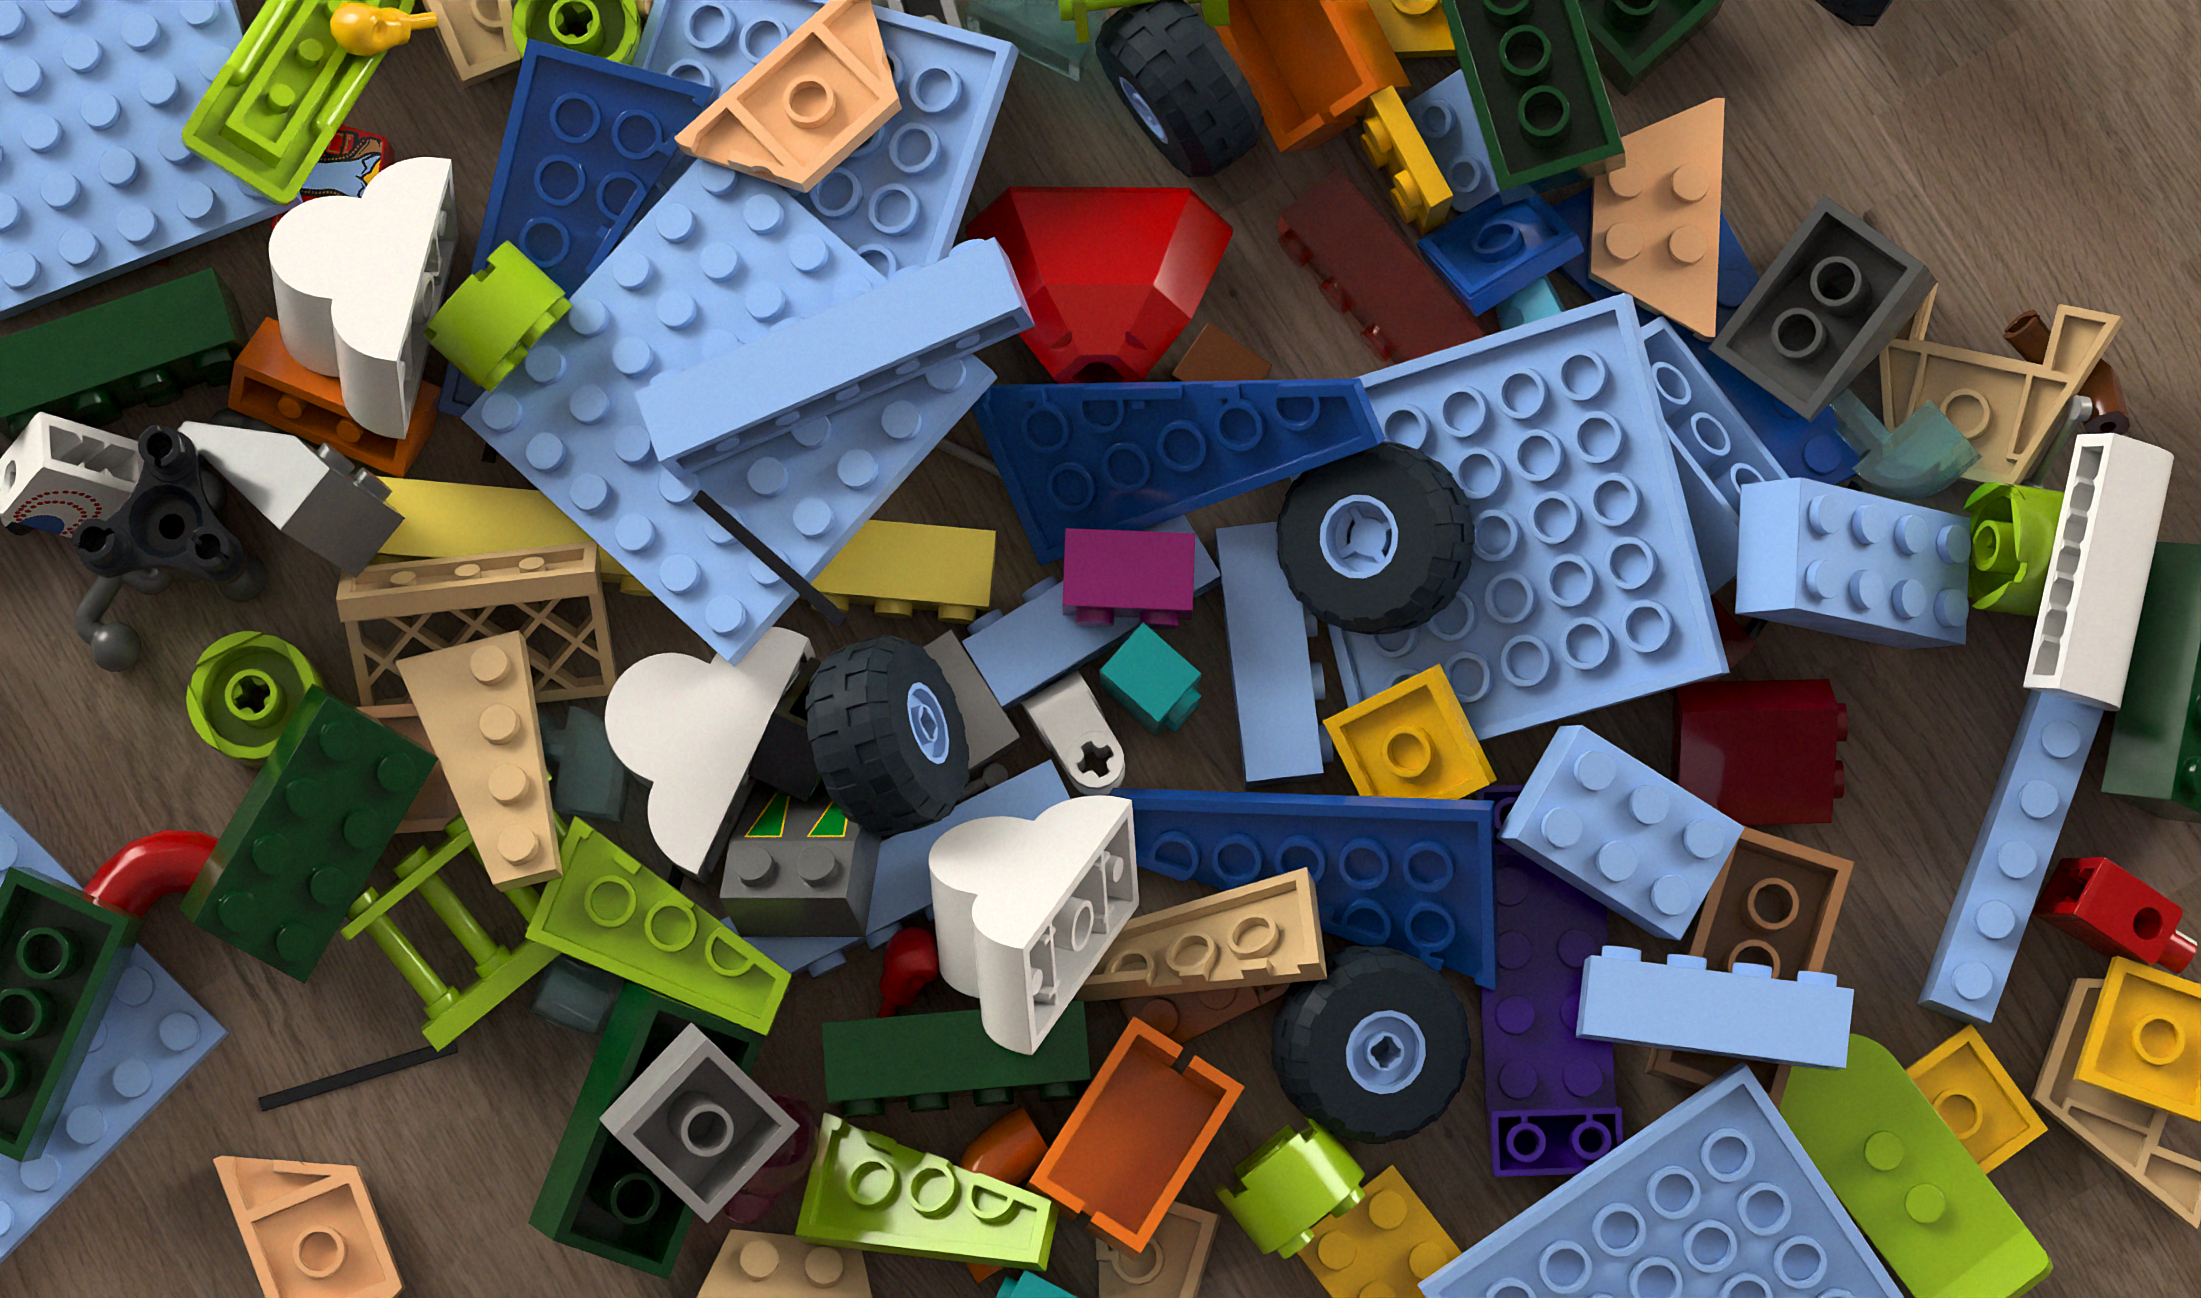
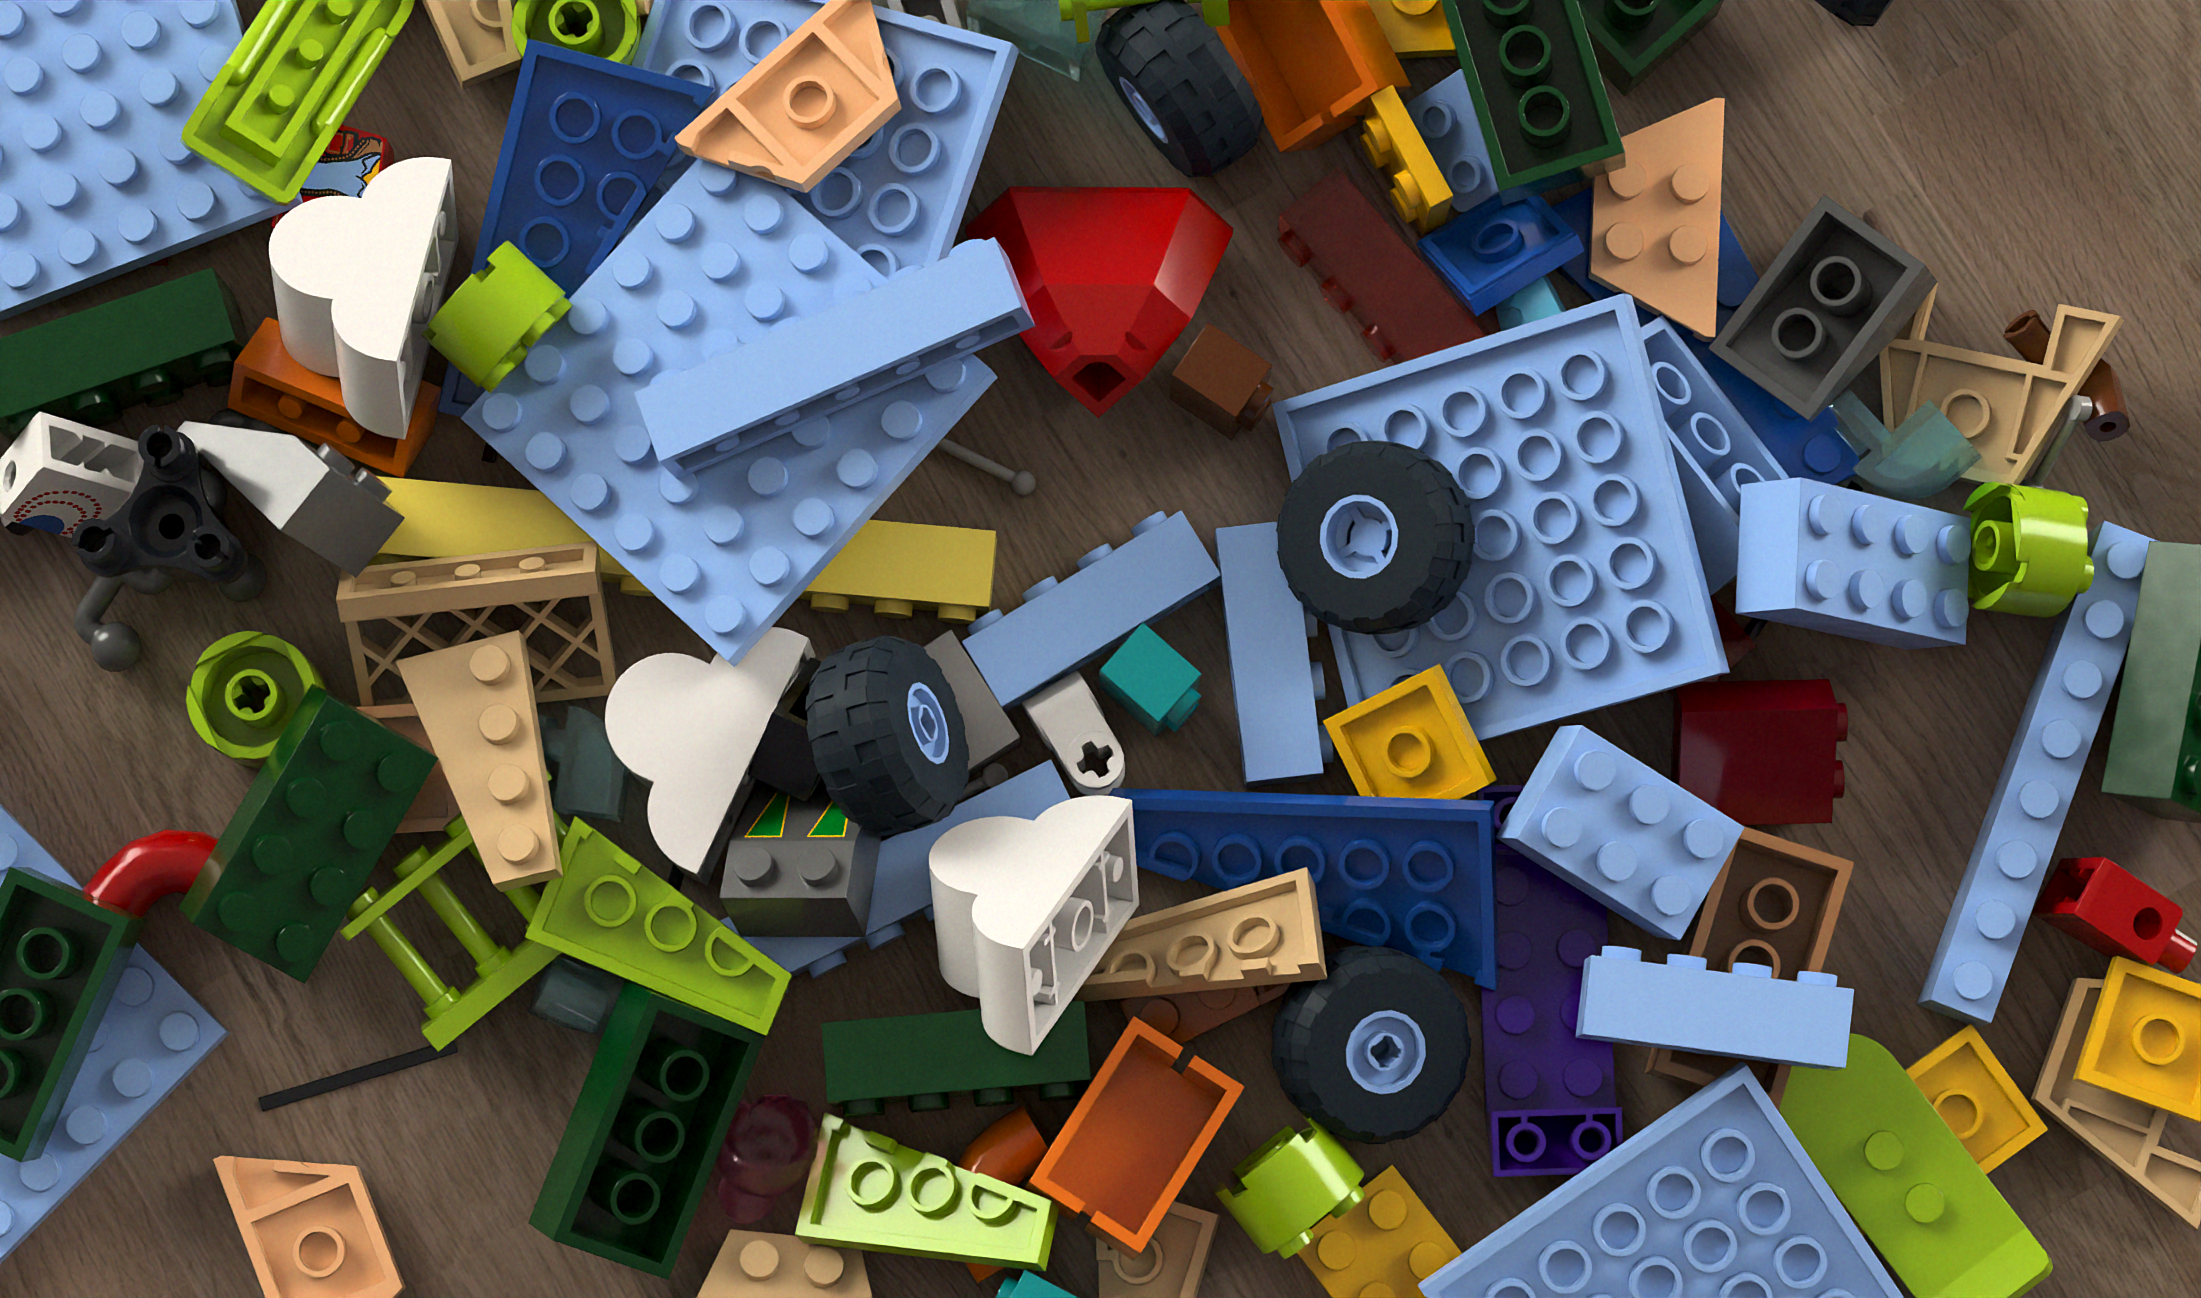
(371, 30): yellow piece -> none
(698, 1122): light grey brick -> none
(769, 558): black piece -> none
(907, 966): red piece -> none
(1128, 577): magenta brick -> none
(1159, 448): blue wing -> none
(2099, 570): white brick -> none

